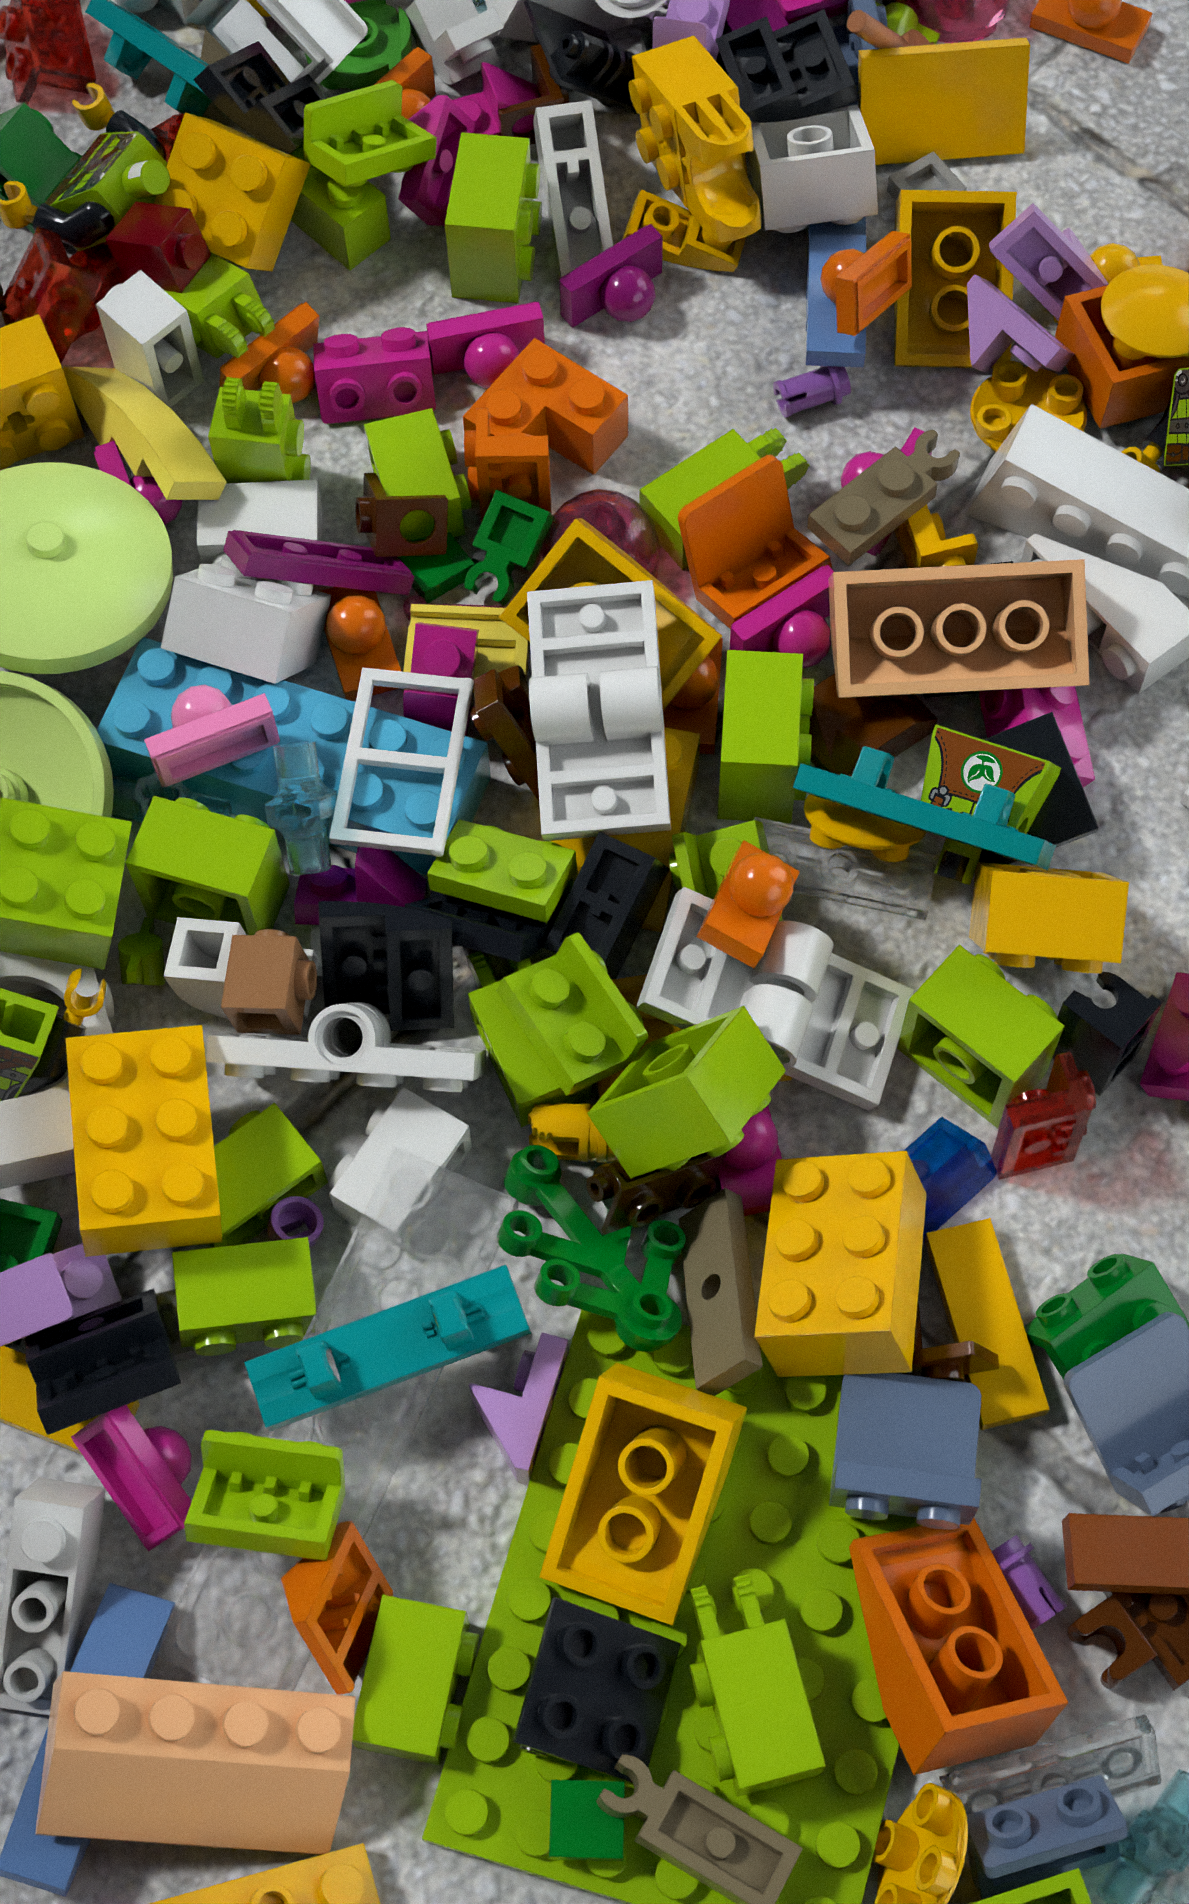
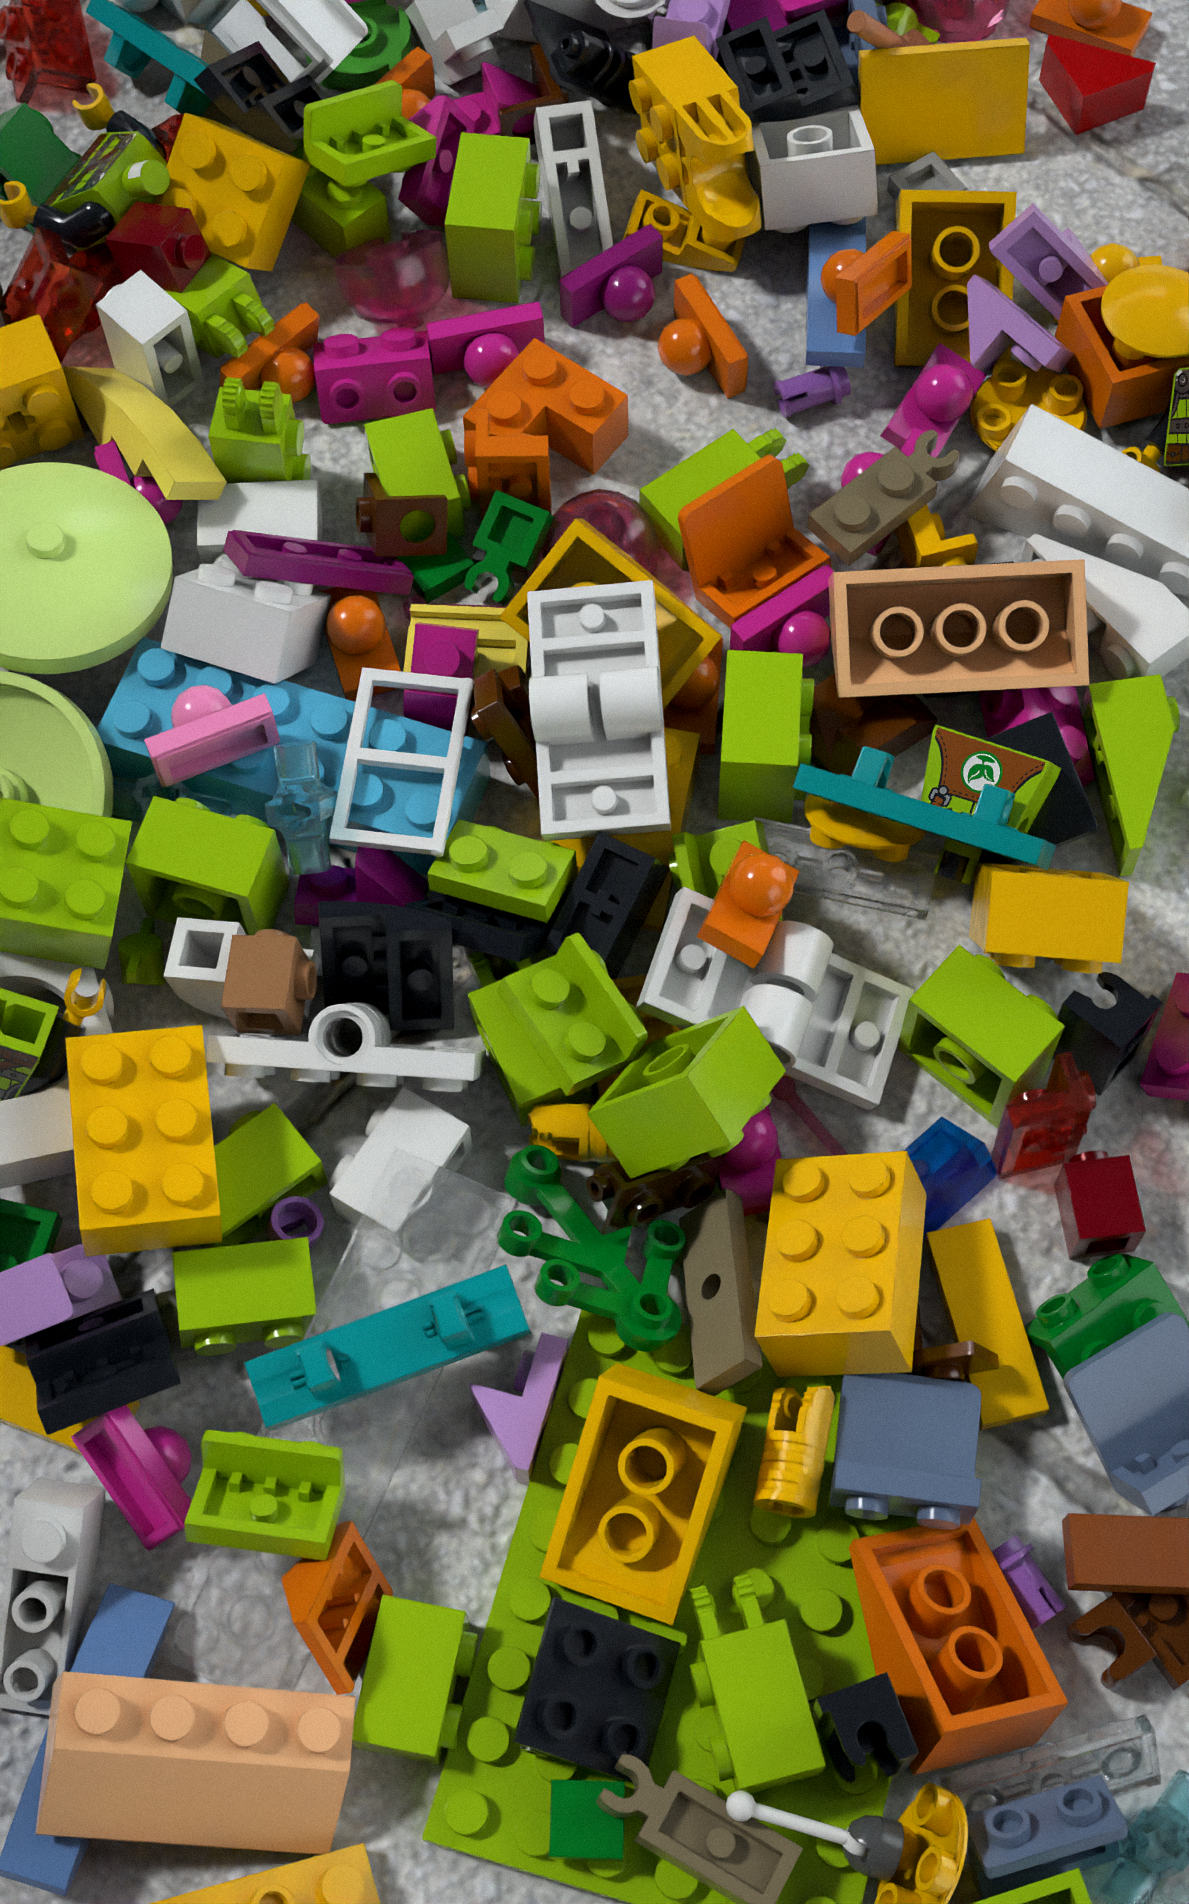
(396, 279): none -> clear pink cylinder
(702, 339): none -> orange tile
(786, 1091): none -> clear pink hinge
(794, 1451): none -> yellow hinge
(865, 1720): none -> black hinge
(869, 1843): none -> hinge
(935, 398): none -> dark pink tile
(1093, 82): none -> red slope
(1099, 1205): none -> dark red brick
(1128, 742): none -> lime slope

